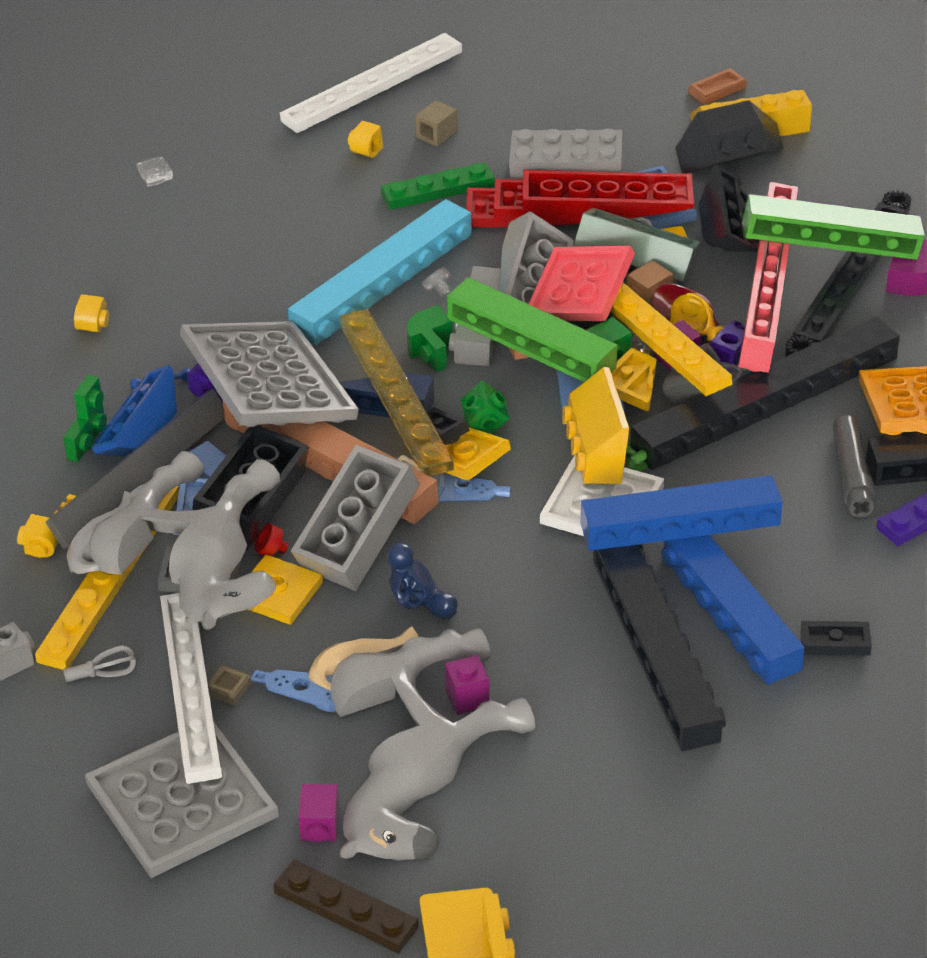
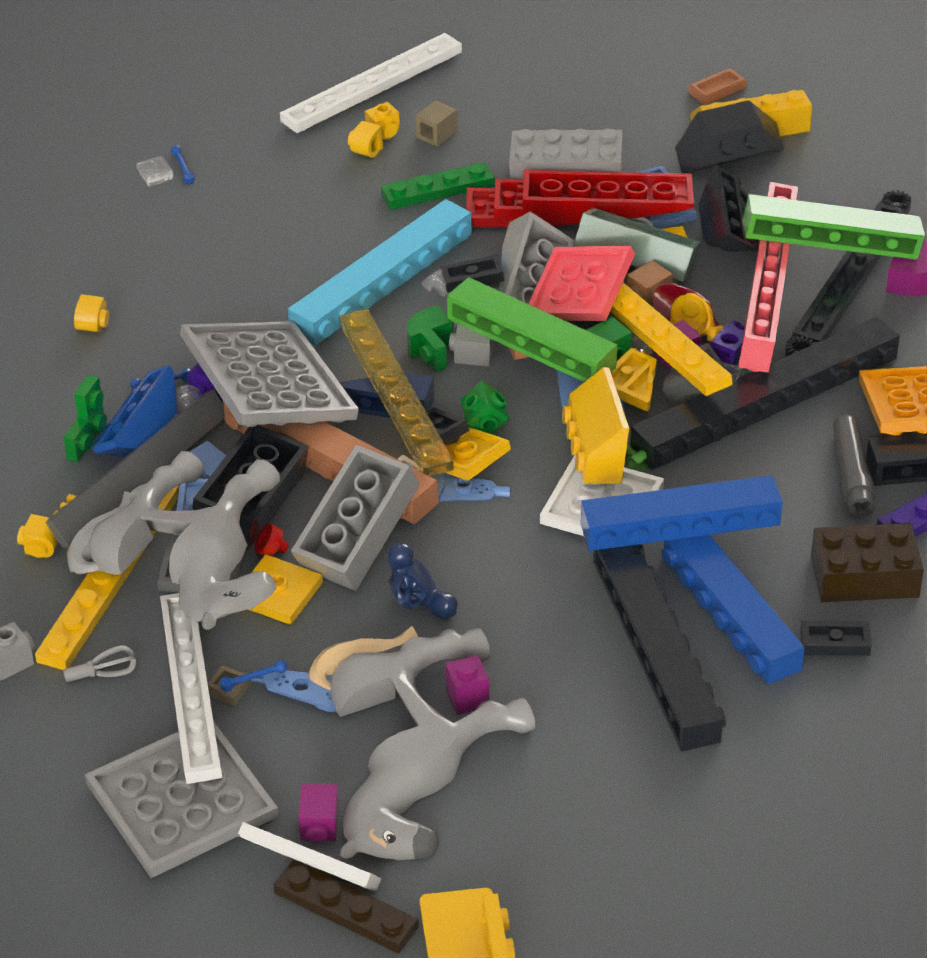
(185, 396): none -> clear tile
(189, 178): none -> blue hinge
(228, 683): none -> blue hinge
(309, 857): none -> white tile
(386, 117): none -> yellow plate
(484, 270): none -> black plate
(866, 562): none -> dark brown brick

